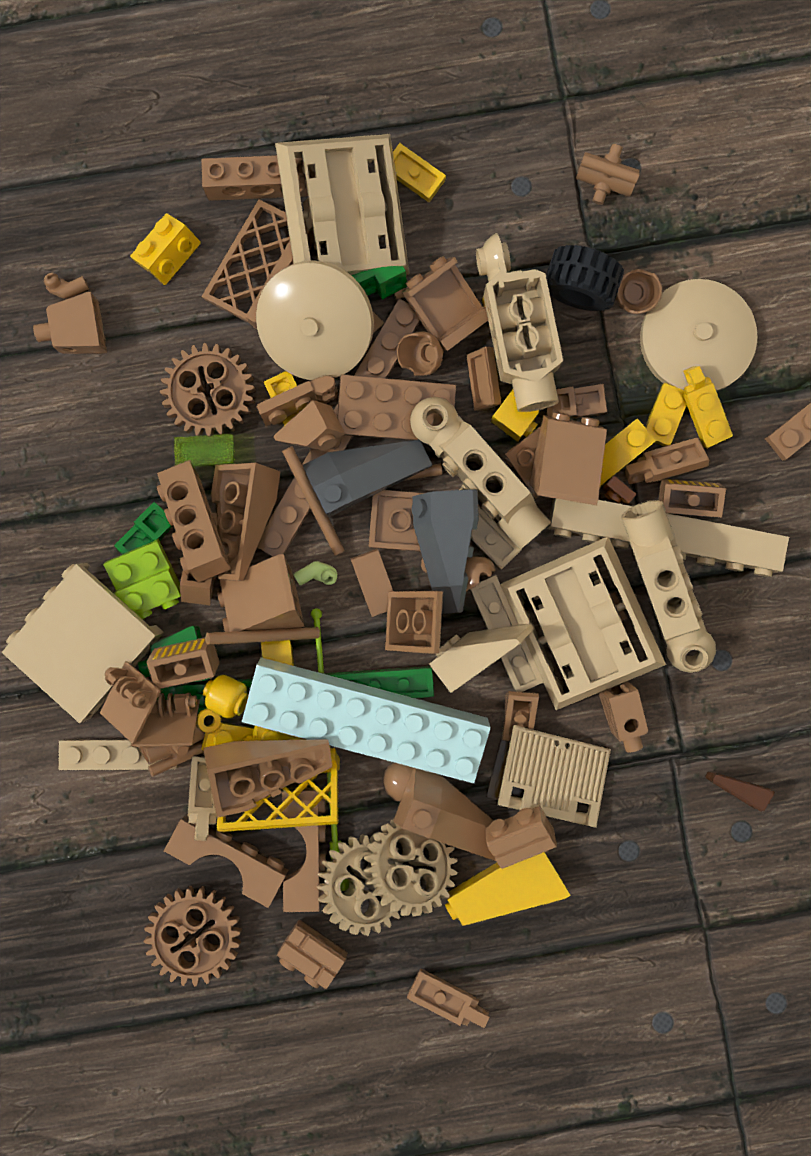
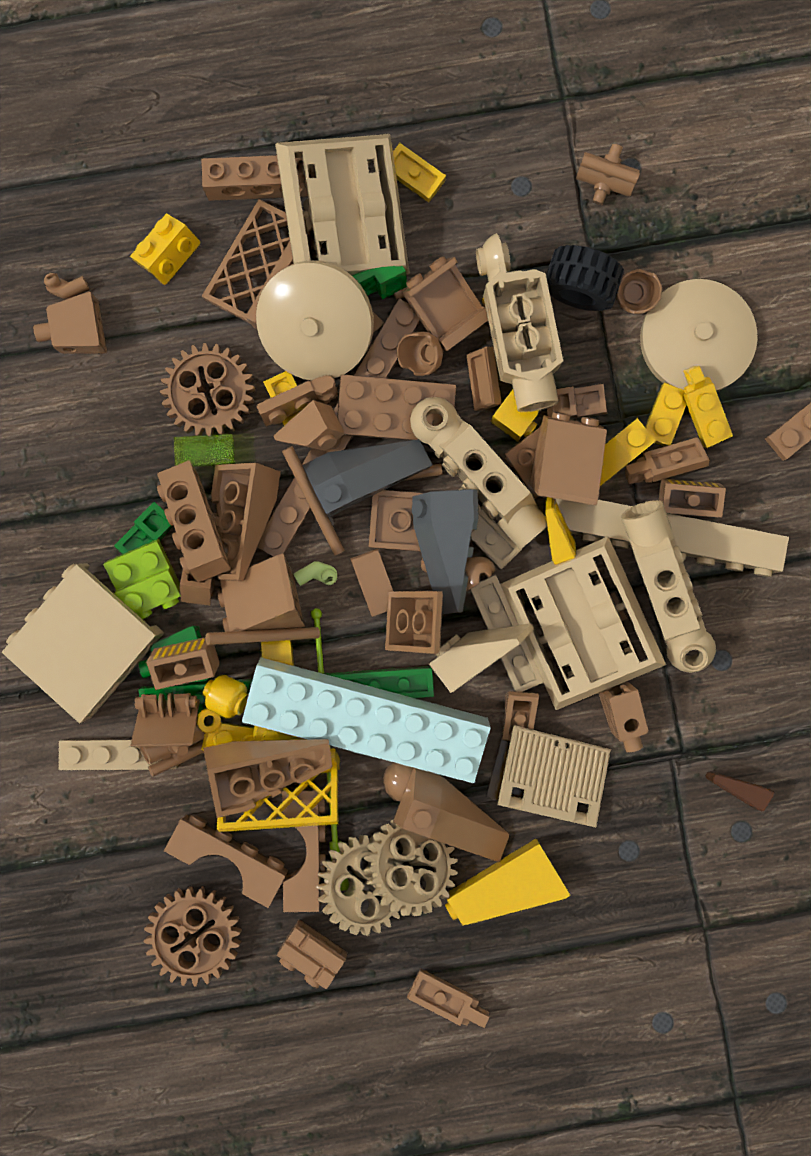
(129, 700): medium nougat hinge -> none
(200, 803): tan hinge -> none
(520, 836): medium nougat brick -> none
(561, 540): none -> yellow slope
(618, 492): dark orange plate -> none

